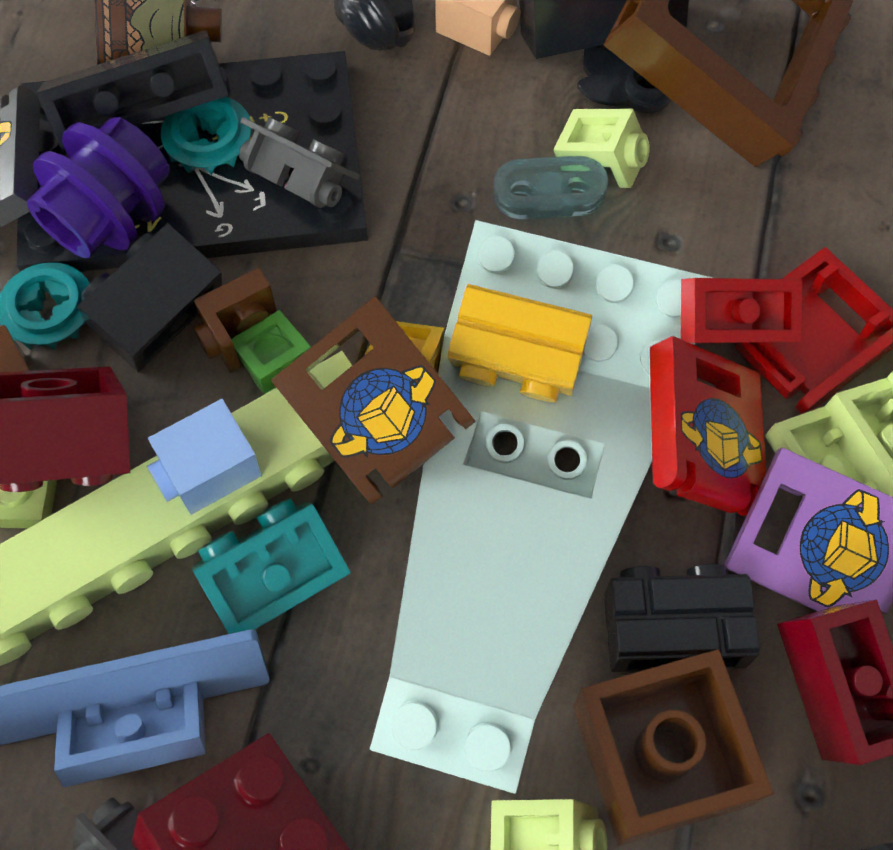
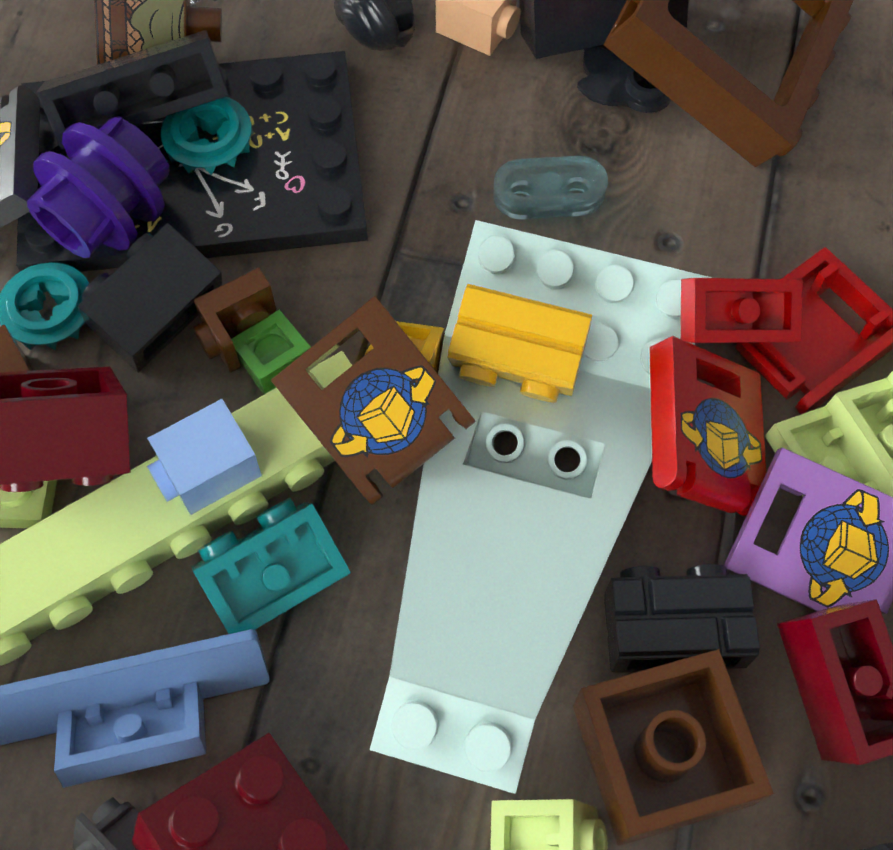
(315, 169): dark grey hinge -> none
(608, 137): yellowish green bracket -> none

